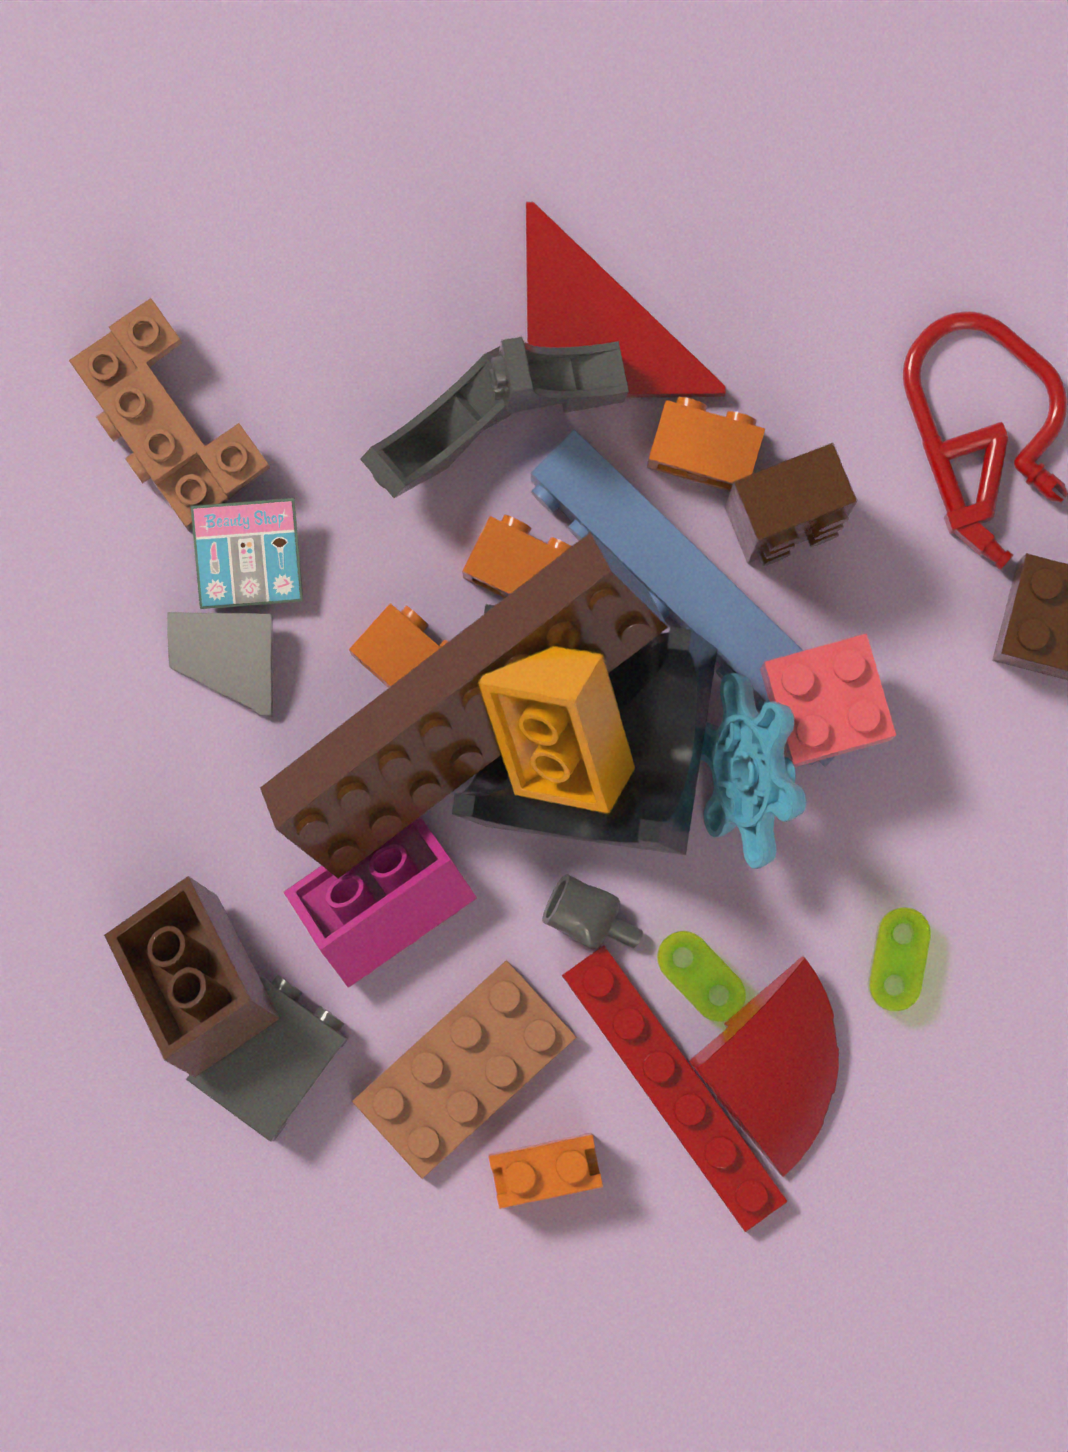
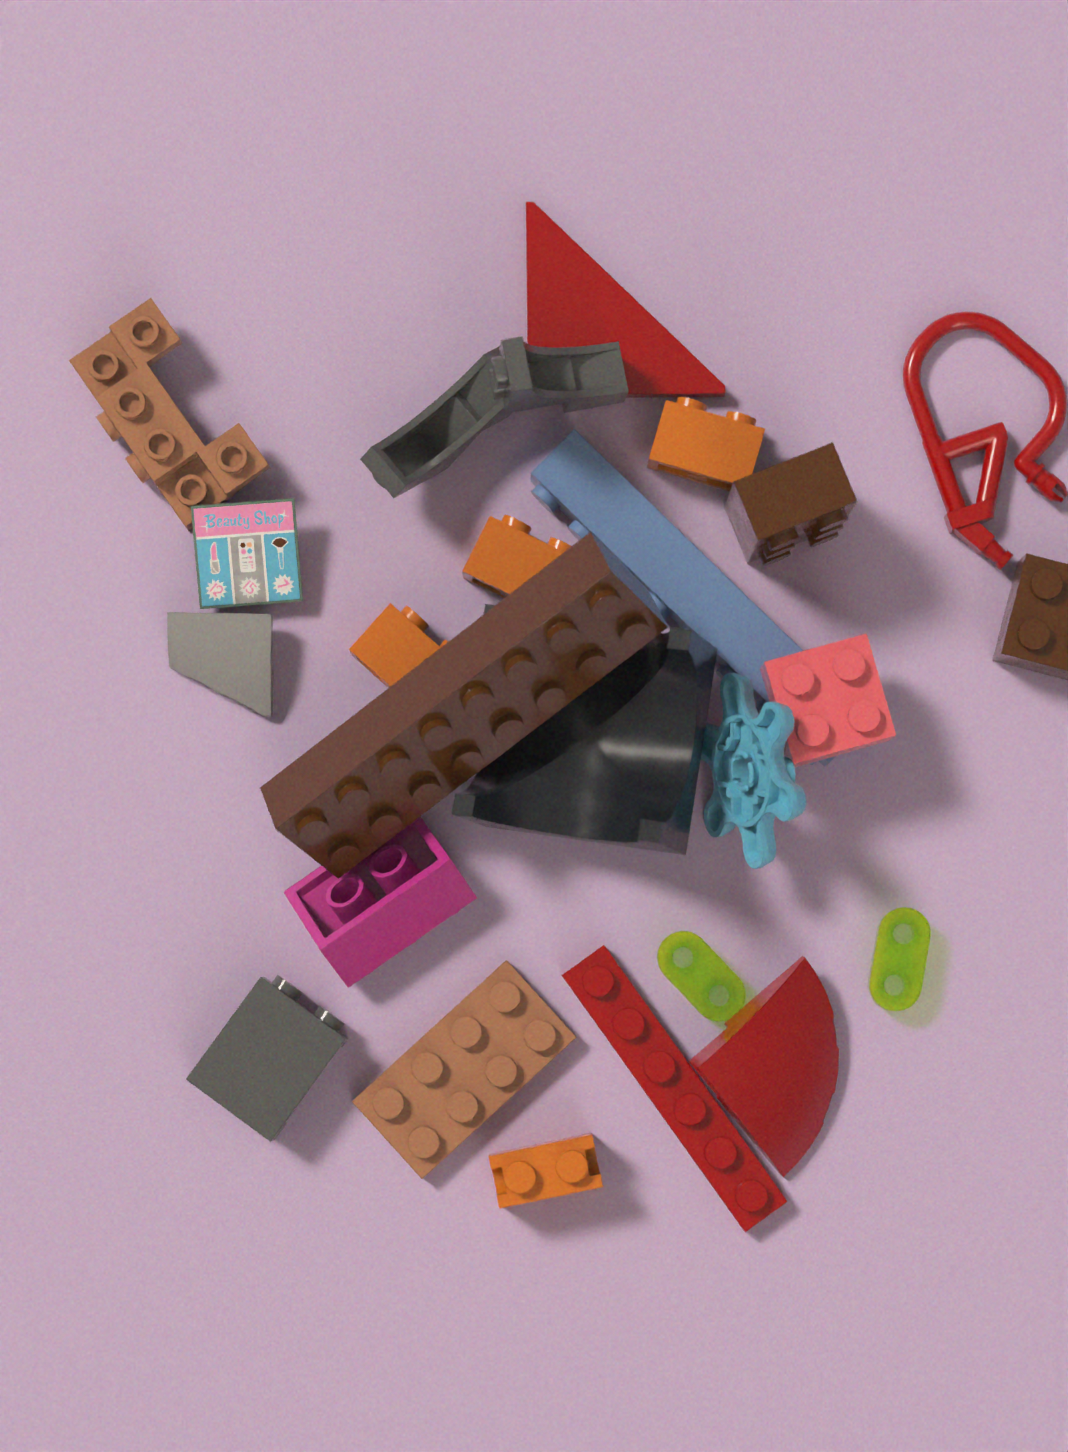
(191, 977): reddish brown brick -> none
(559, 728): light orange slope -> none
(588, 914): dark grey piece -> none

